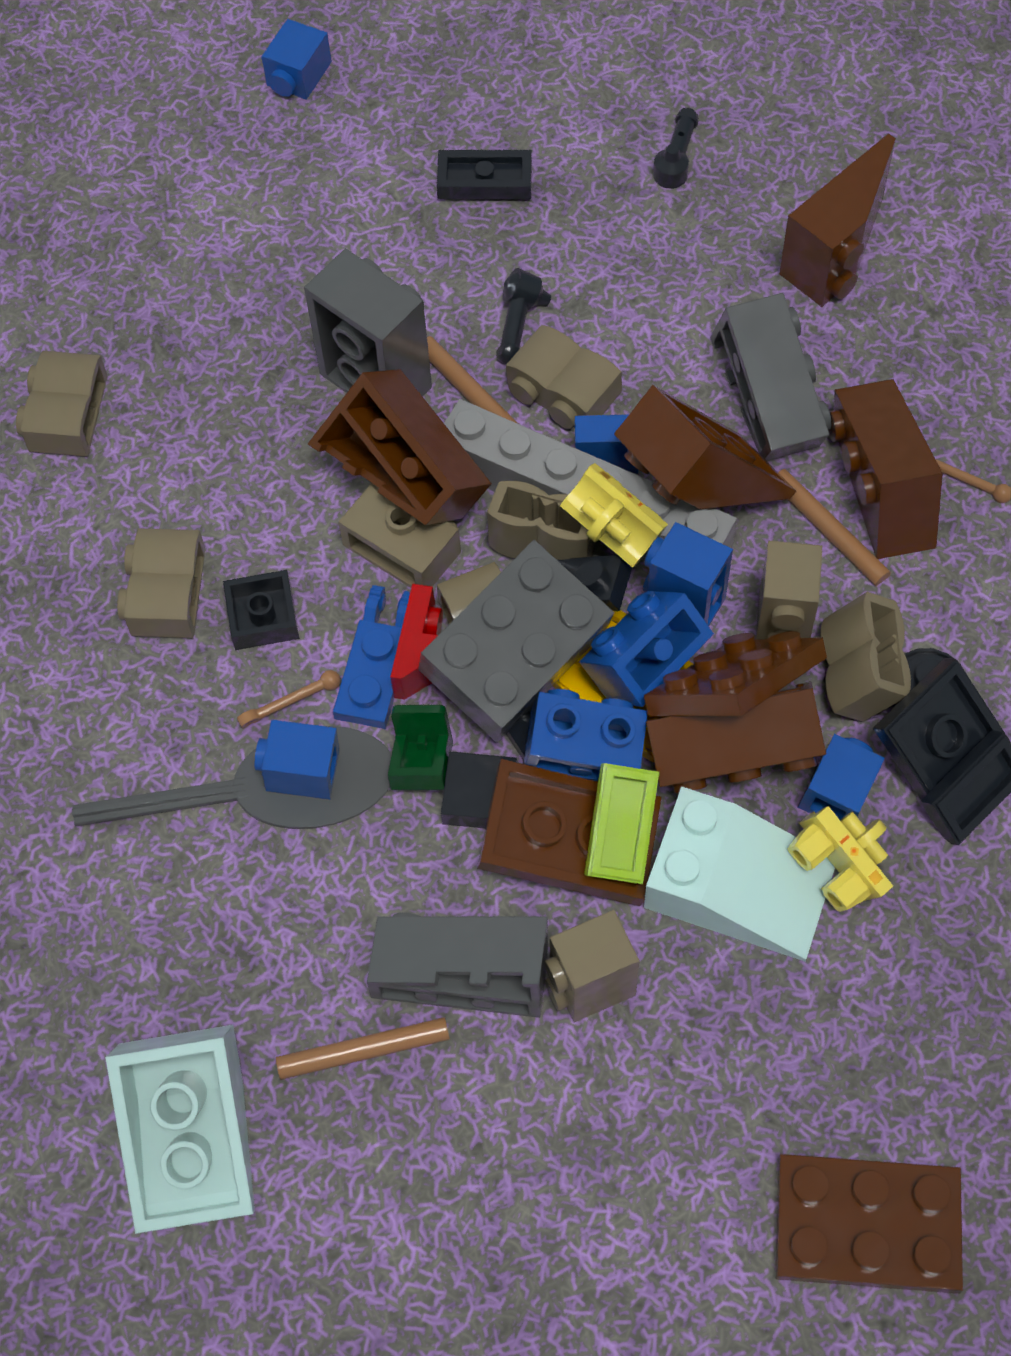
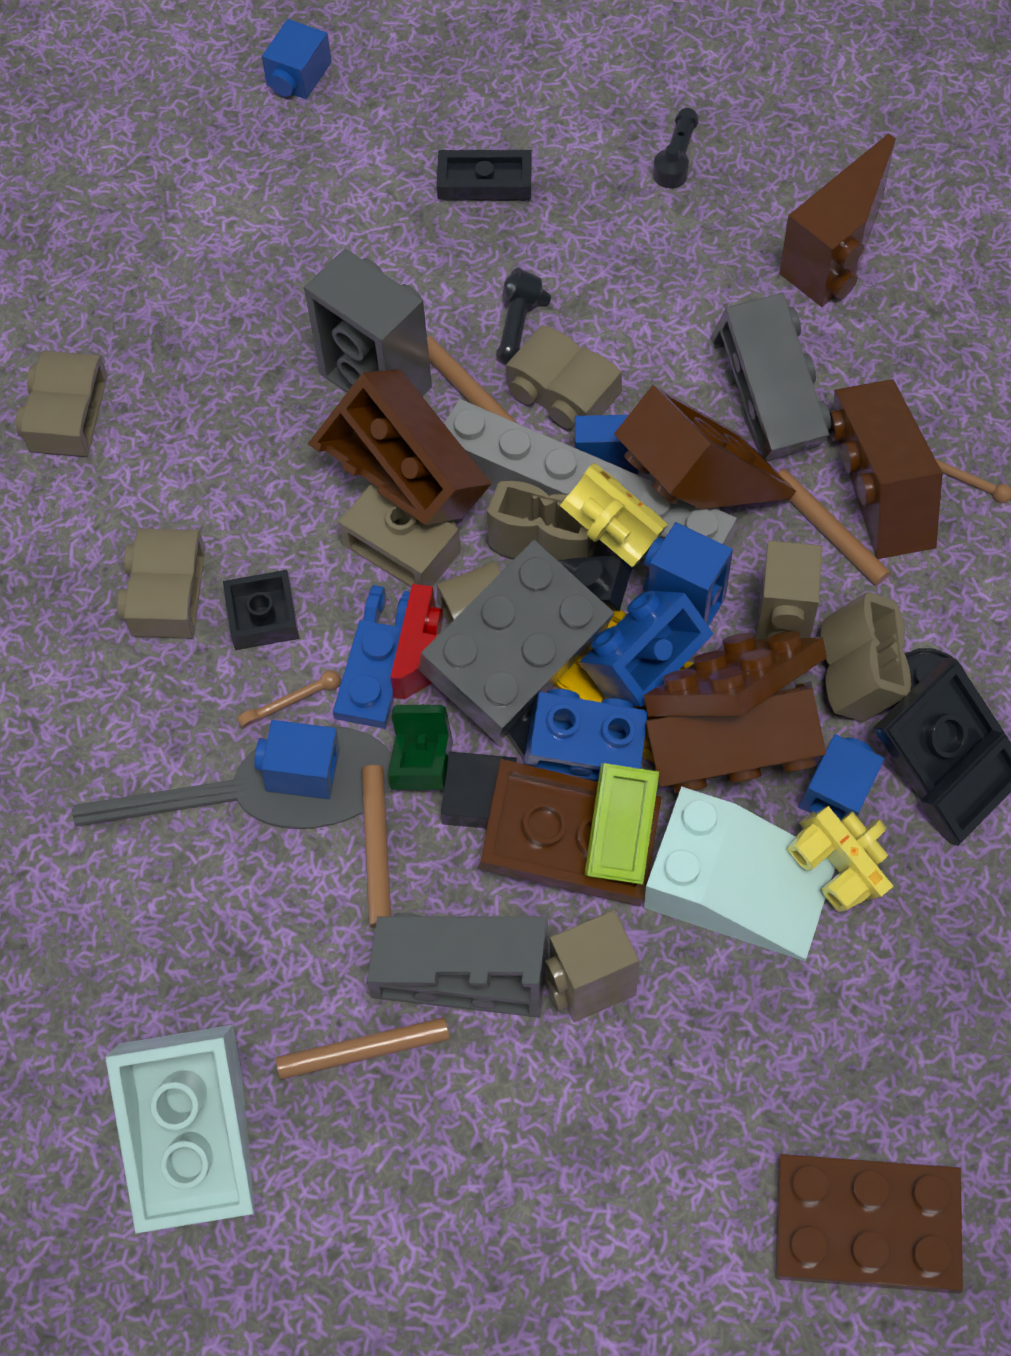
(376, 843): none -> medium nougat bar

